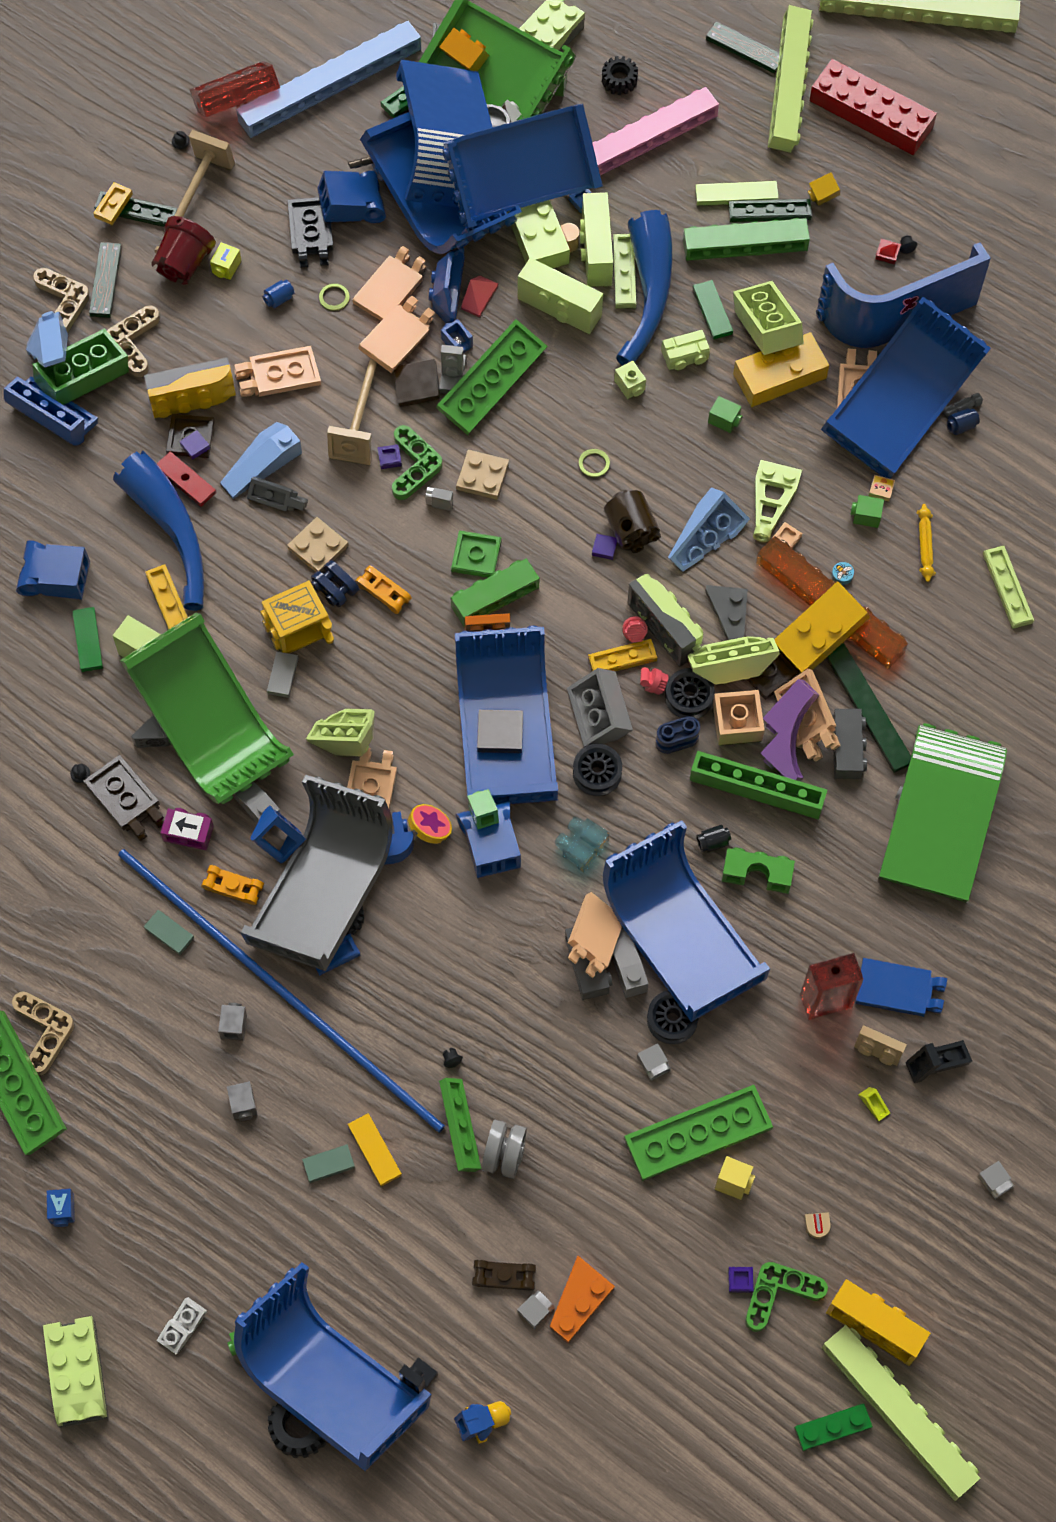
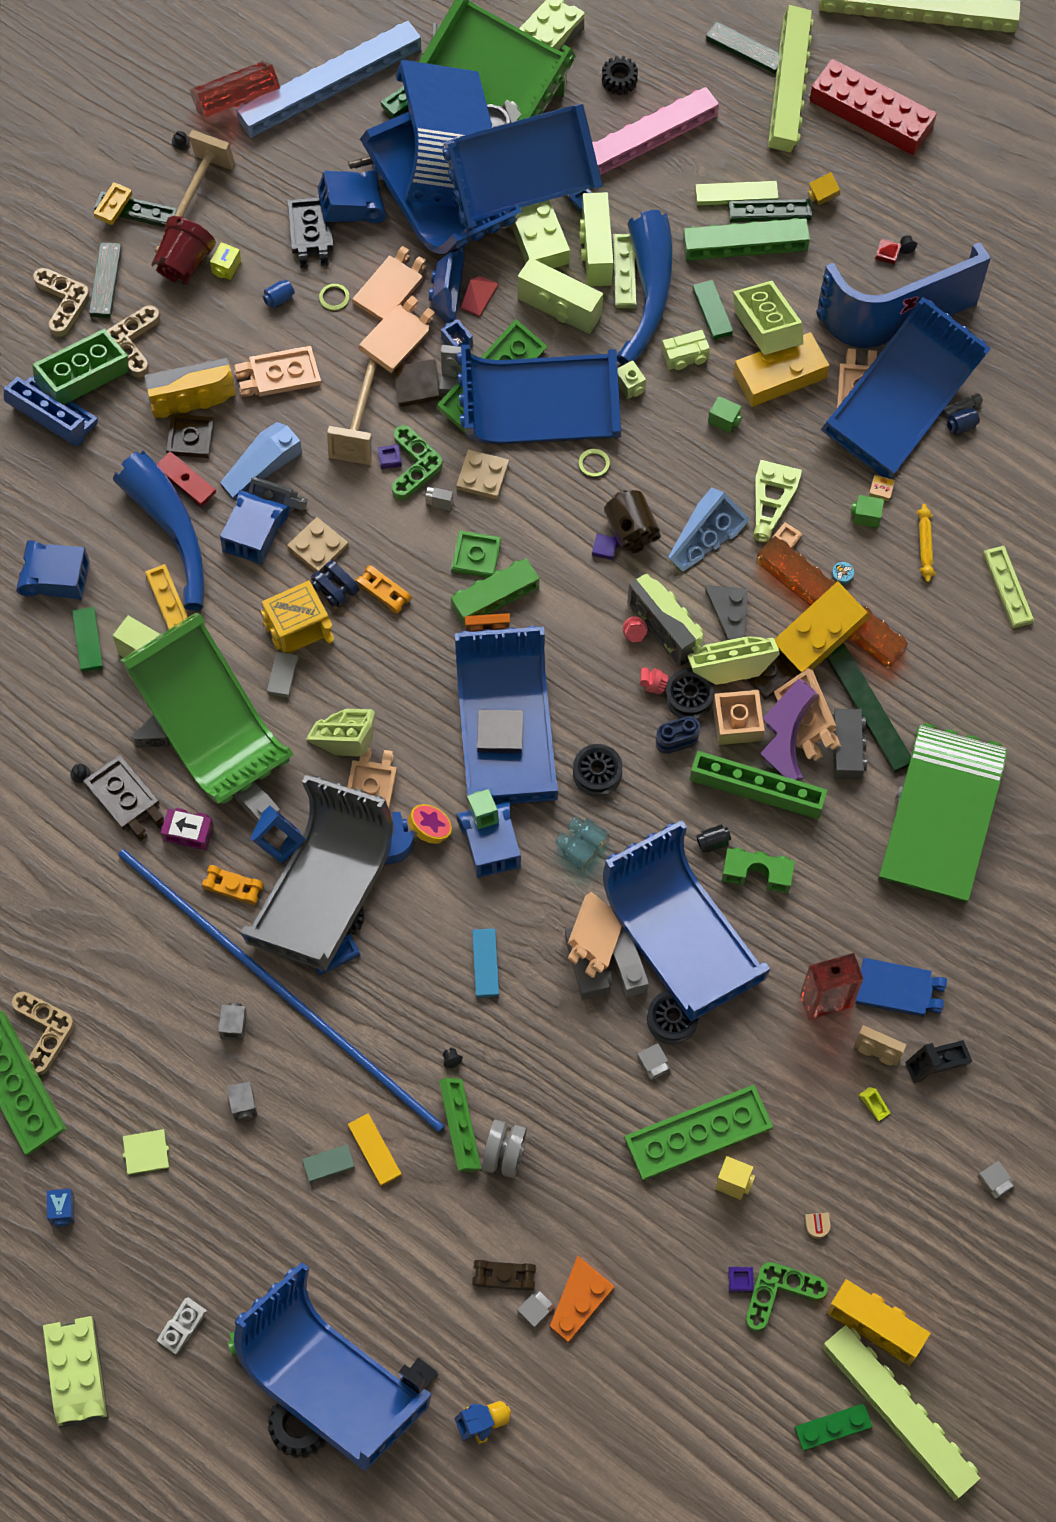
(48, 340): light blue wedge -> none
(145, 1152): none -> yellowish green piece
(169, 932): sand green tile -> none
(194, 444): tile -> none
(252, 527): none -> piece
(463, 50): light orange brick -> none
(485, 963): none -> dark azure tile
(539, 398): none -> blue panel
(571, 234): light nougat brick -> none
(599, 707): light grey slope -> none
(624, 656): yellow tile -> none

